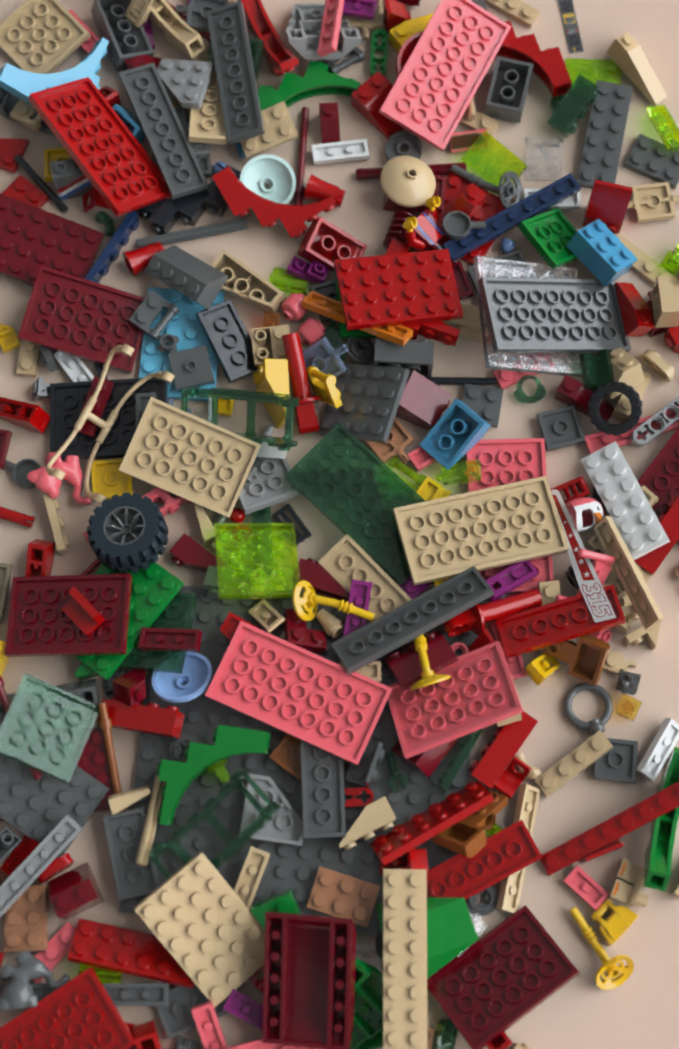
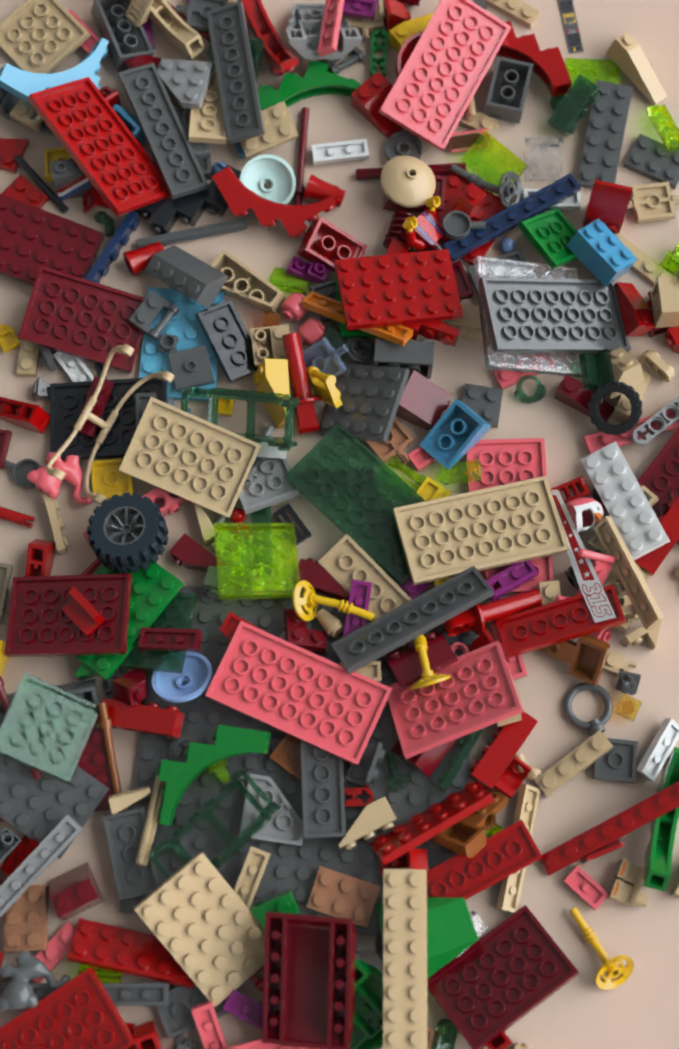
(55, 868): red beam -> none
(266, 616): tan slope -> none
(329, 122): dark red slope -> none
(462, 380): black bar -> none
(483, 908): dark grey gear -> none
(542, 668): yellow slope -> none
(560, 428): dark grey plate -> none
(616, 923): yellow piece -> none

